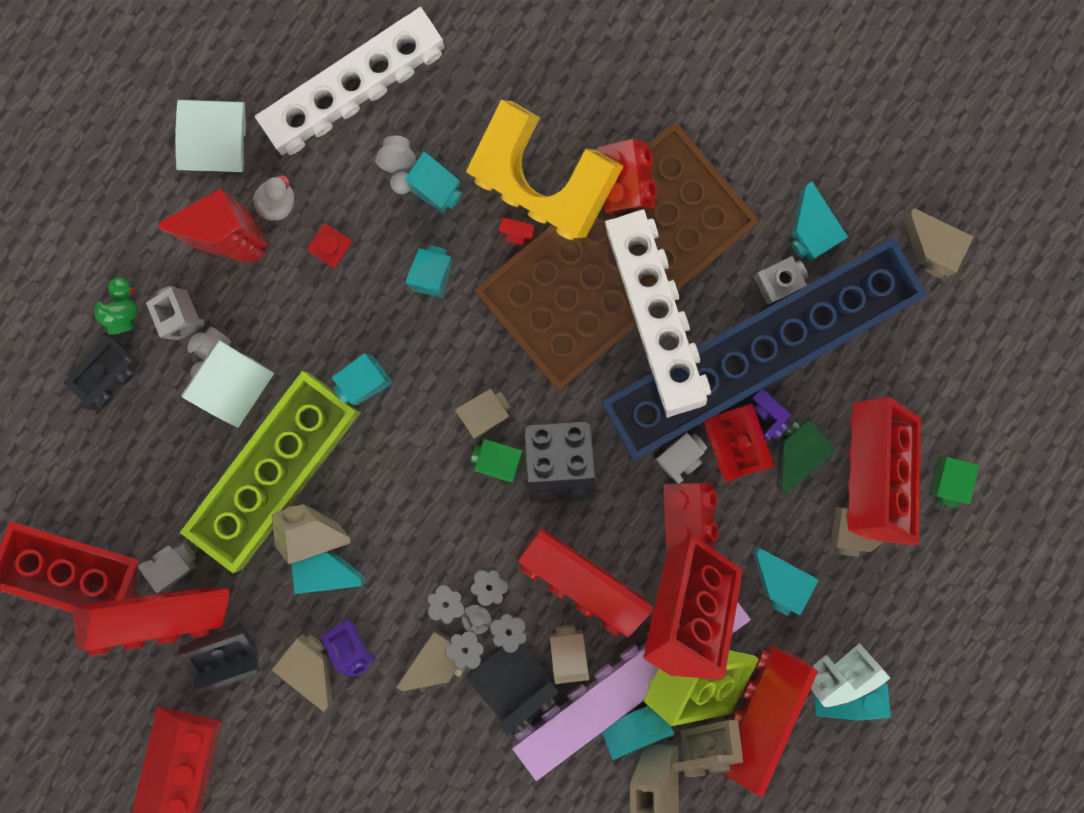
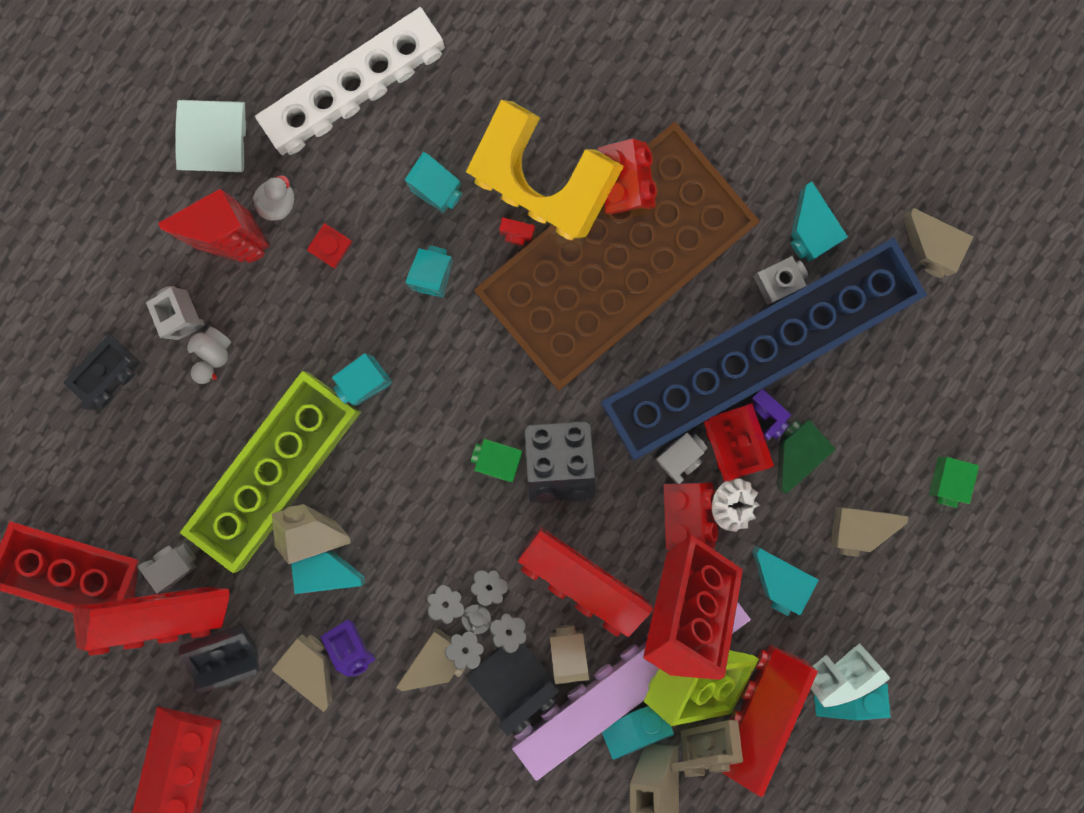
(119, 314): green animal -> none
(227, 384): light aqua slope -> none
(397, 159): light grey animal -> none
(484, 412): dark tan slope -> none
(637, 230): white brick -> none
(730, 493): none -> white gear
(884, 472): red slope -> none

